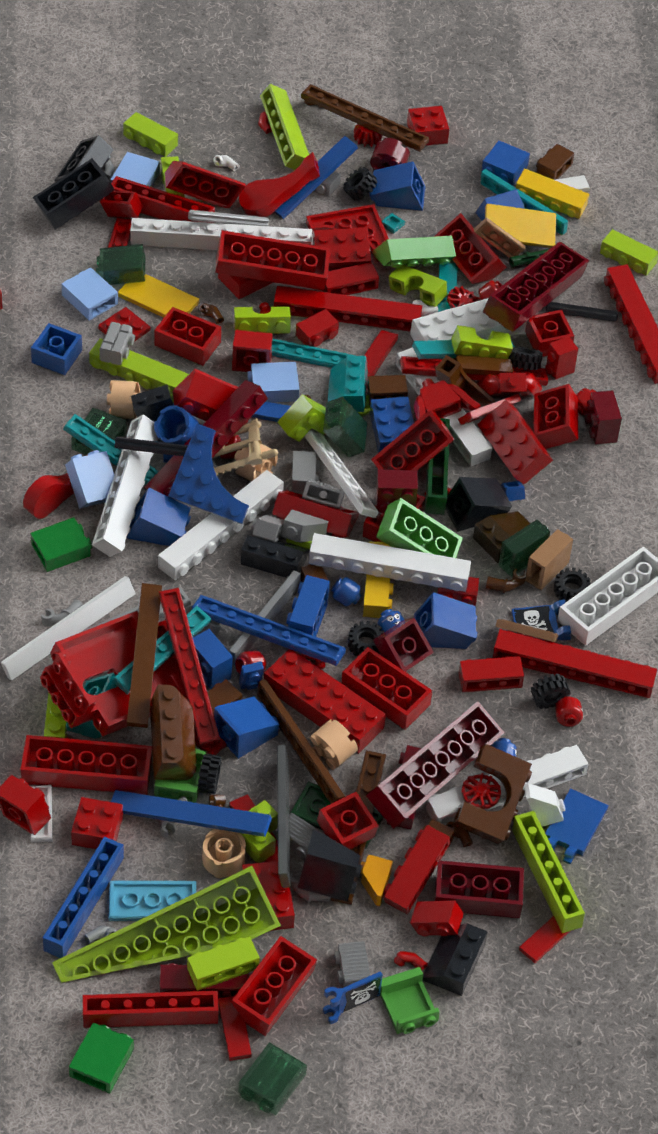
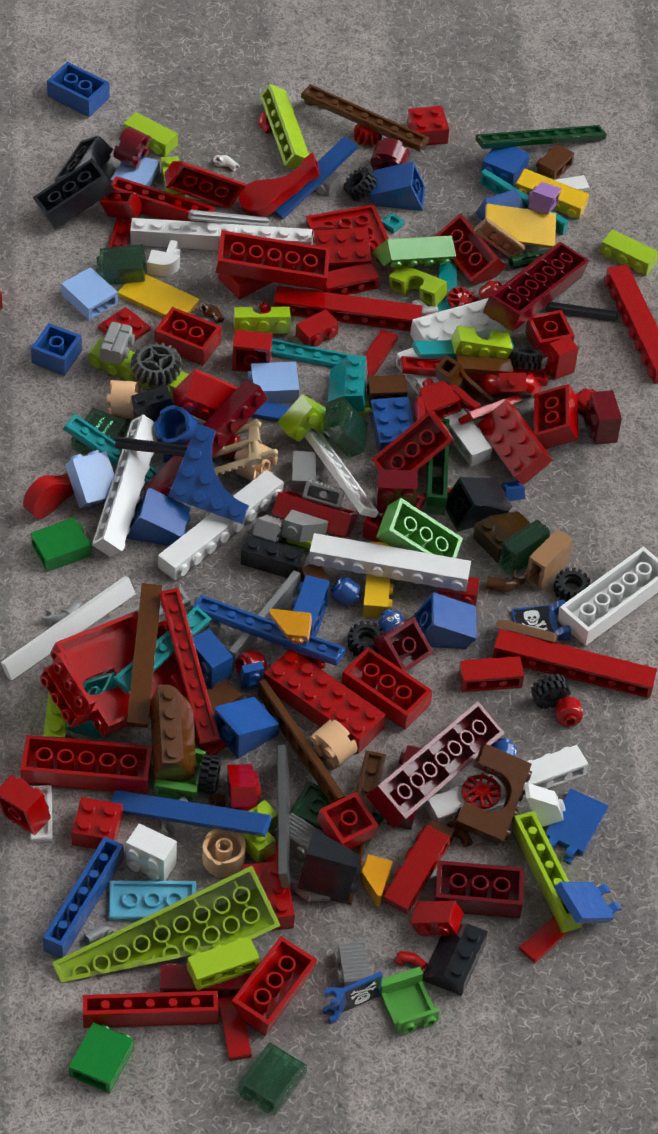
(78, 89): none -> blue brick
(132, 147): none -> dark red brick
(151, 853): none -> white brick
(156, 364): none -> dark grey gear
(166, 262): none -> white brick
(243, 785): none -> red brick
(293, 624): none -> light orange slope
(540, 136): none -> dark green tile
(544, 197): none -> medium lavender brick
(586, 902): none -> blue tile

